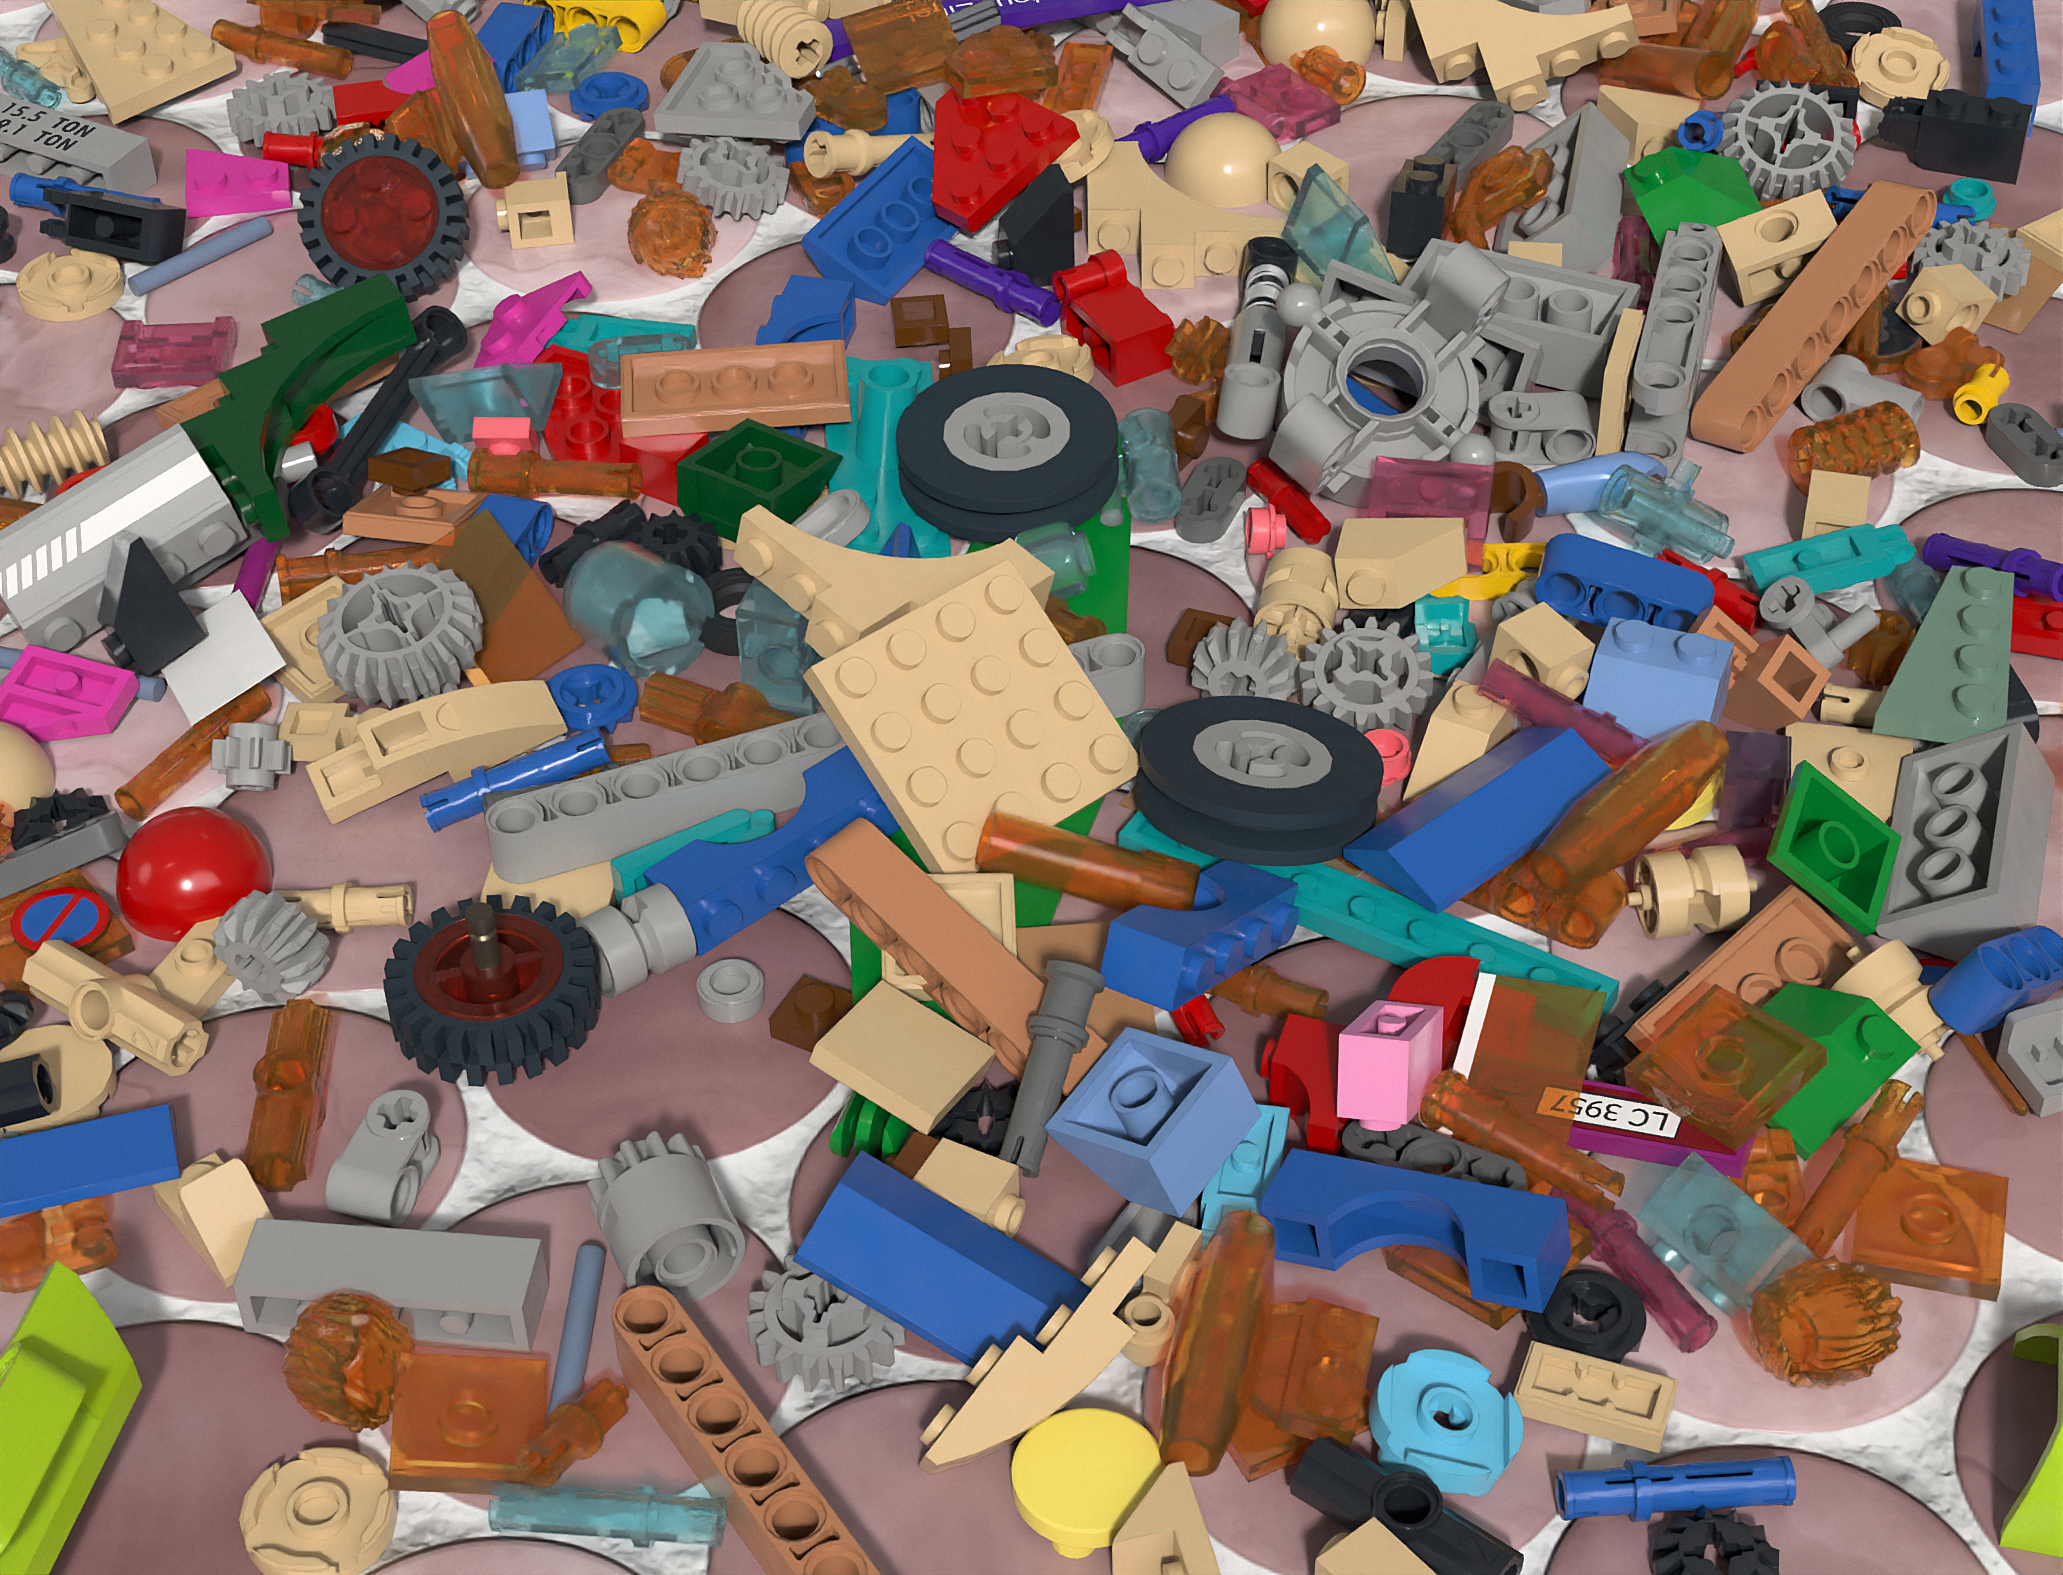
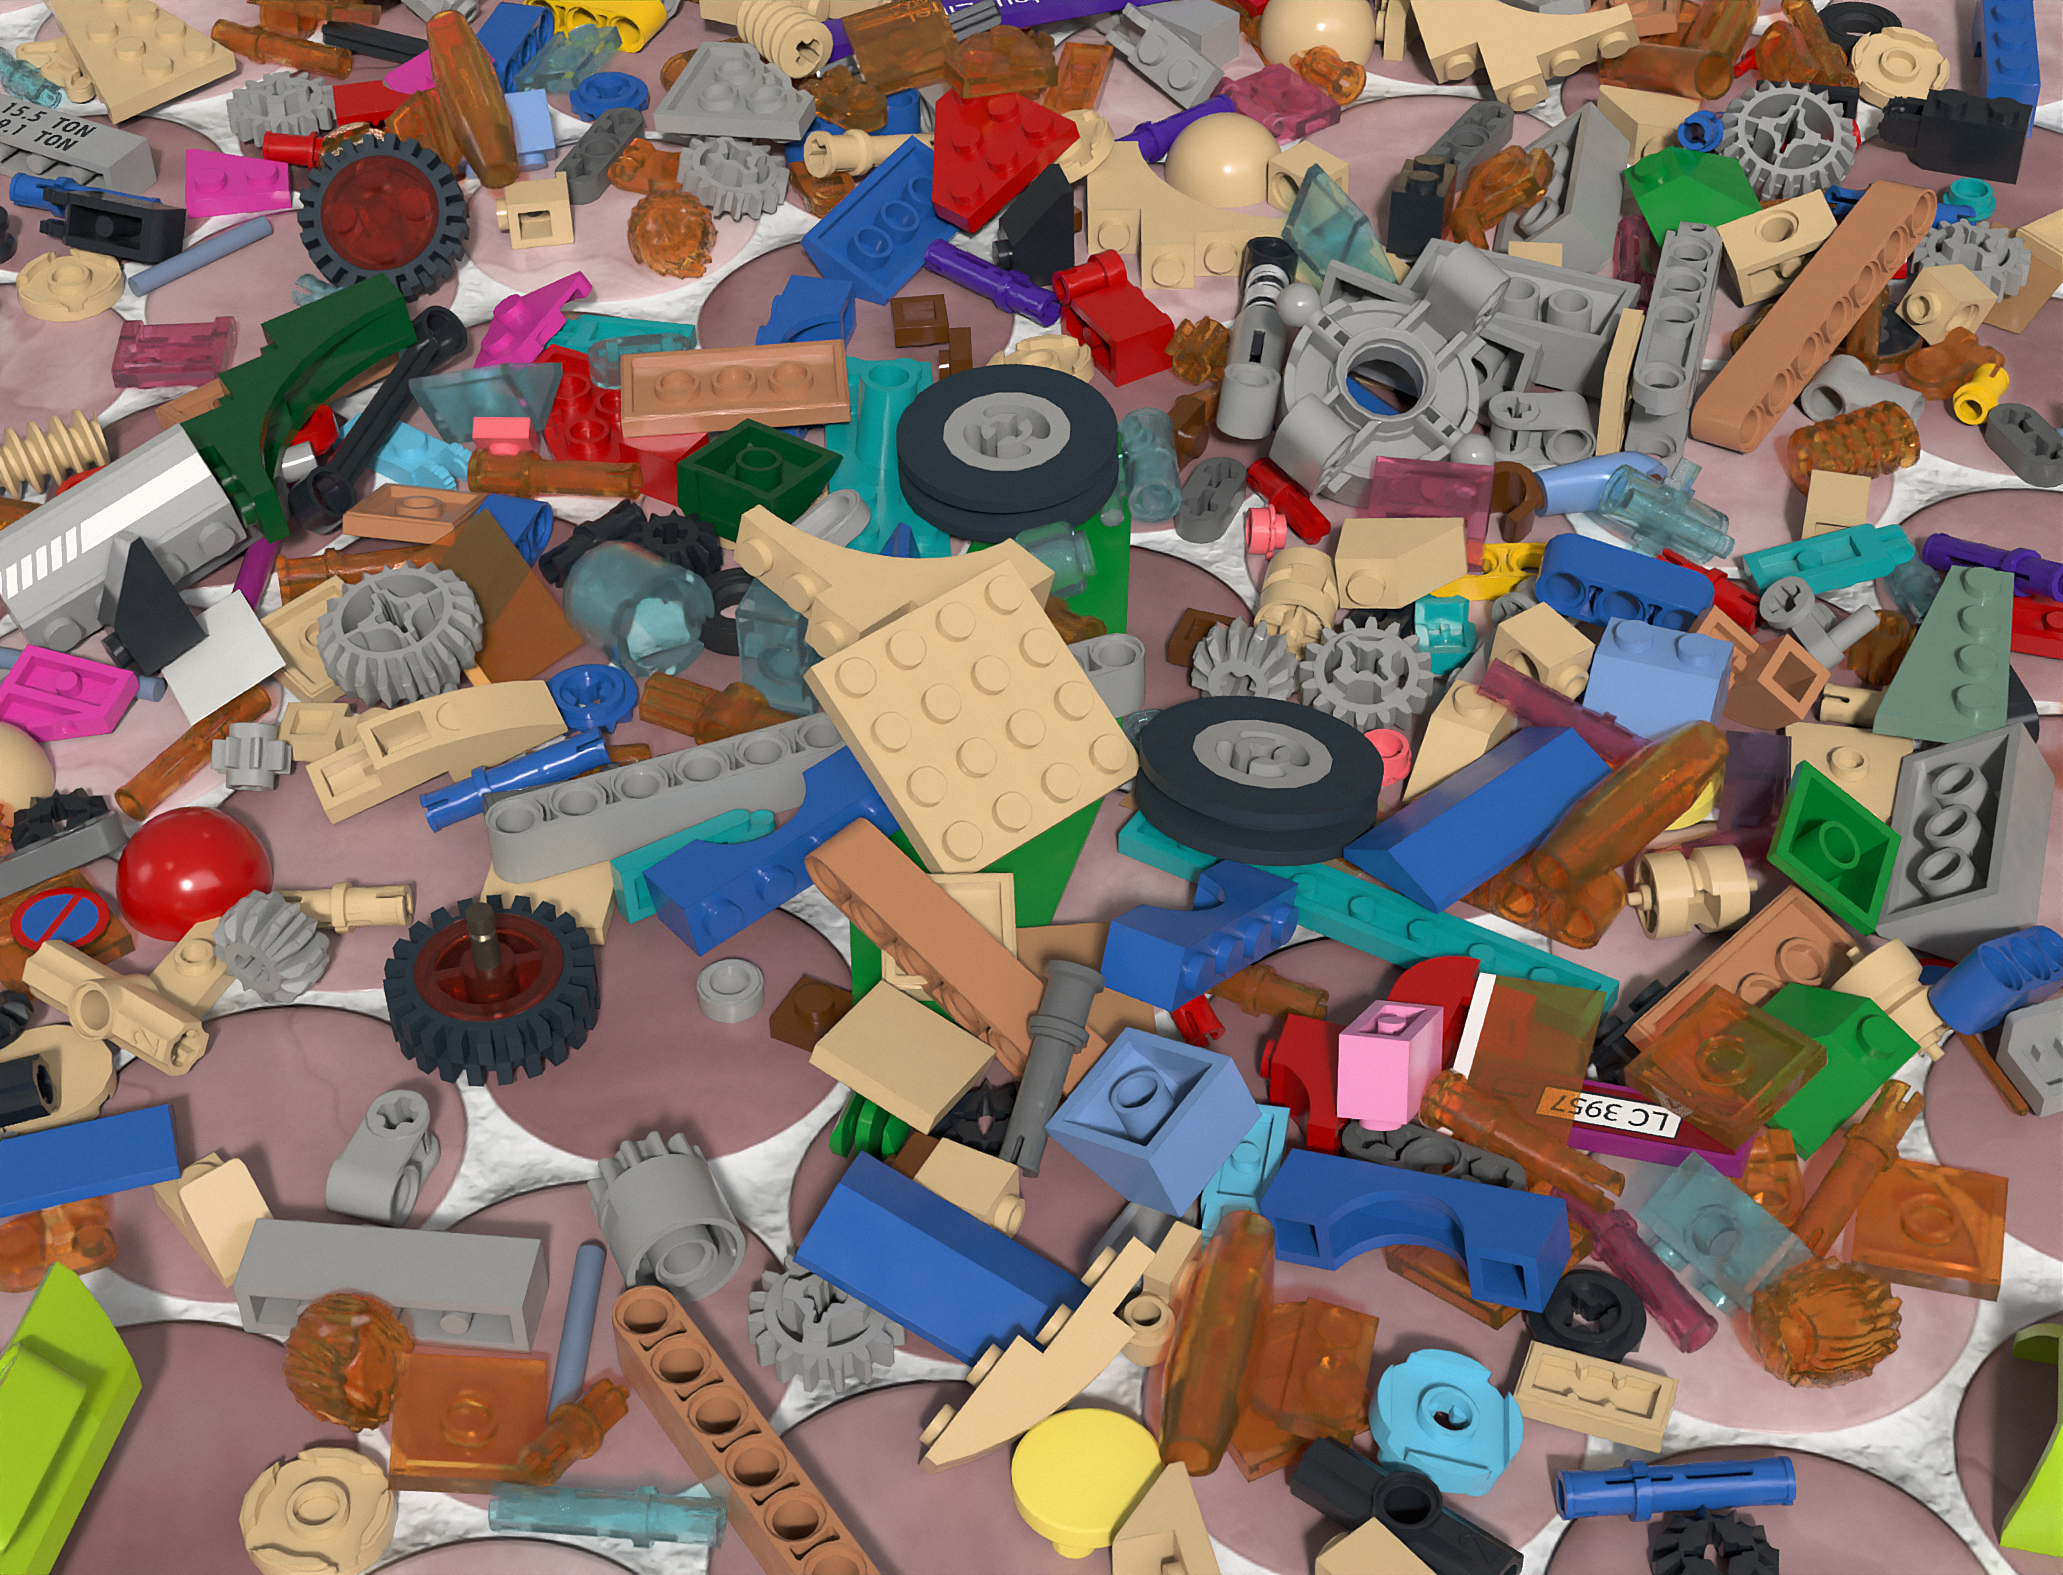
(289, 1095): clear orange piece -> none
(409, 470): reddish brown plate -> none
(641, 937): light grey wheel -> none
(1084, 865): clear orange piece -> none

